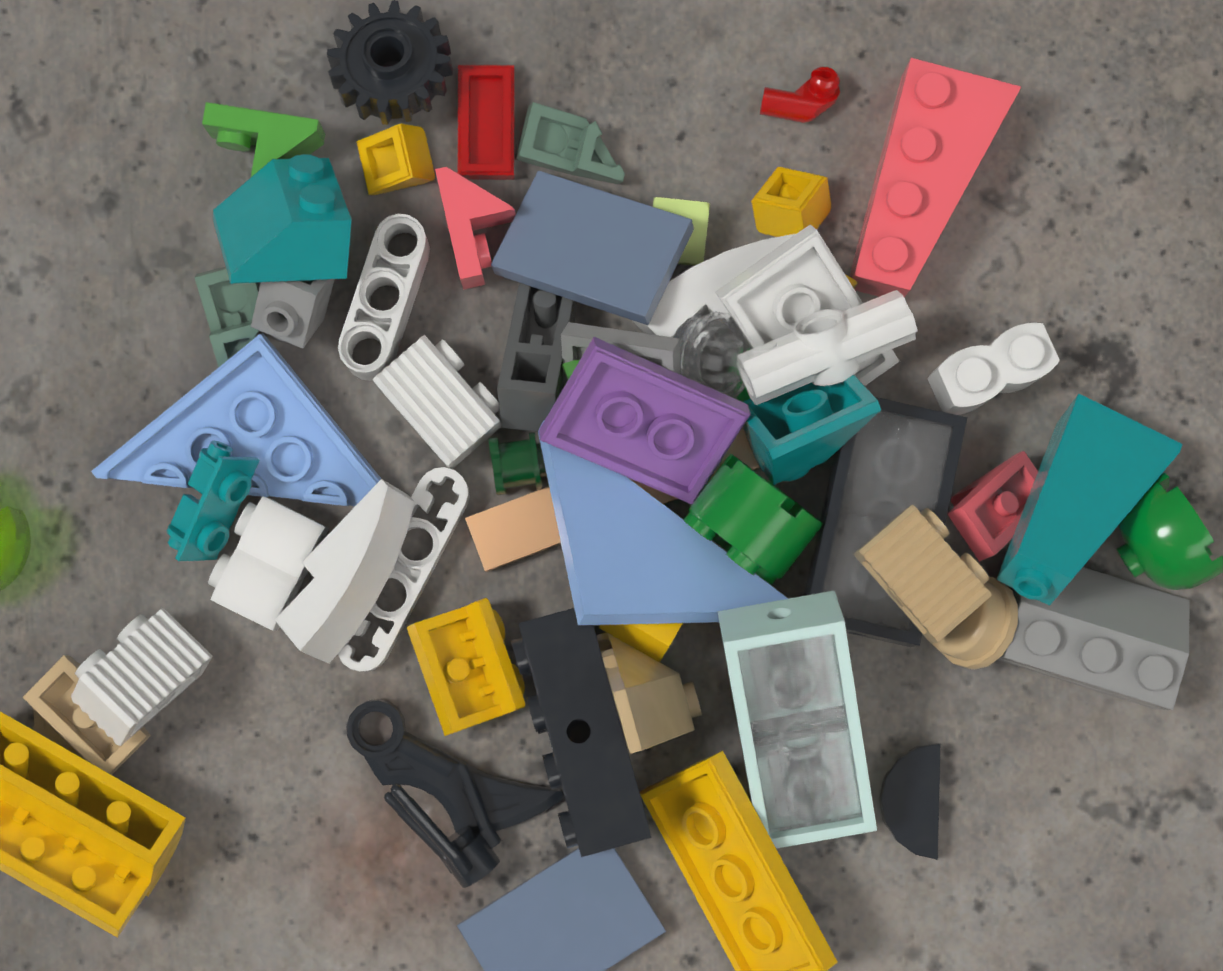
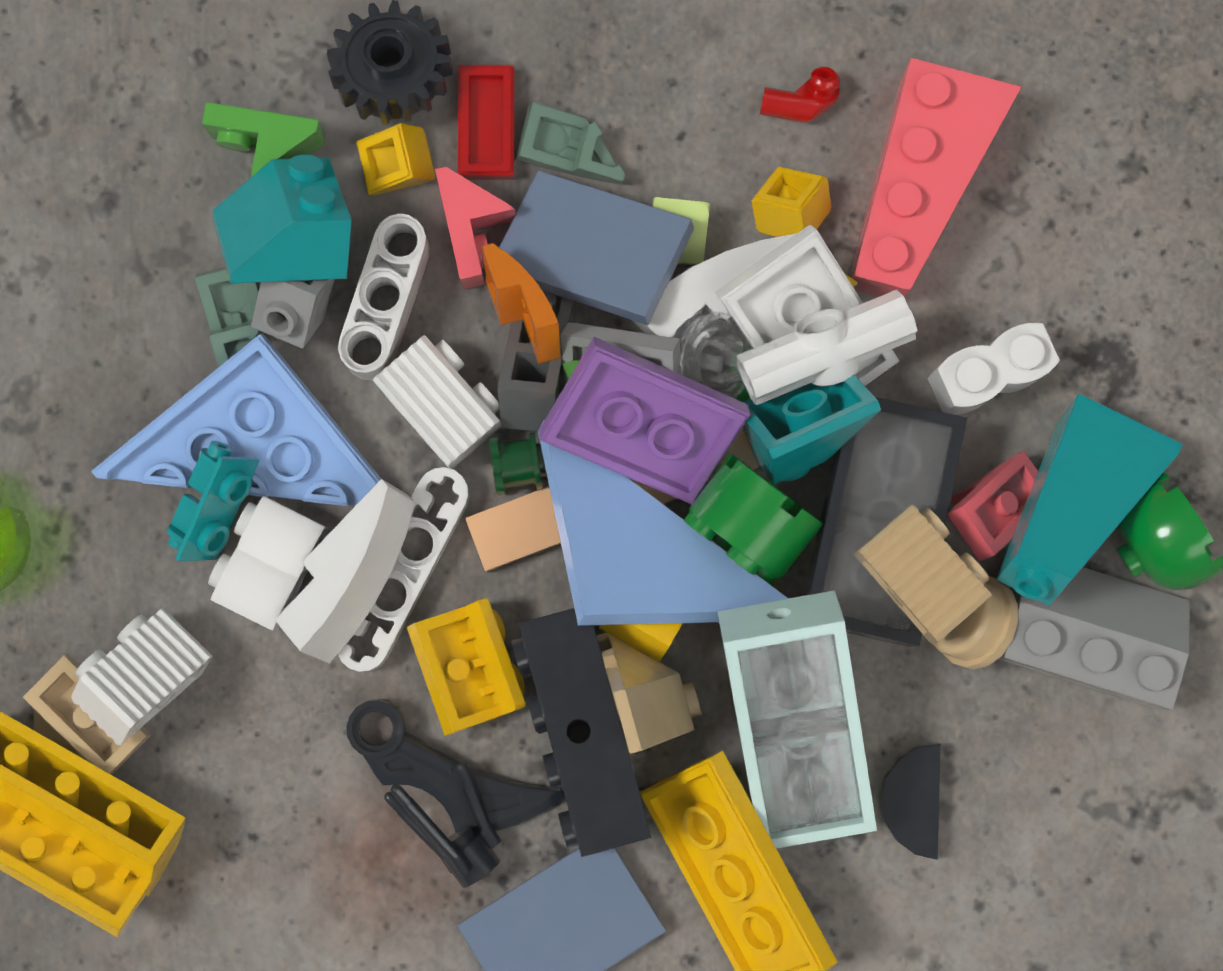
(520, 298): none -> orange slope

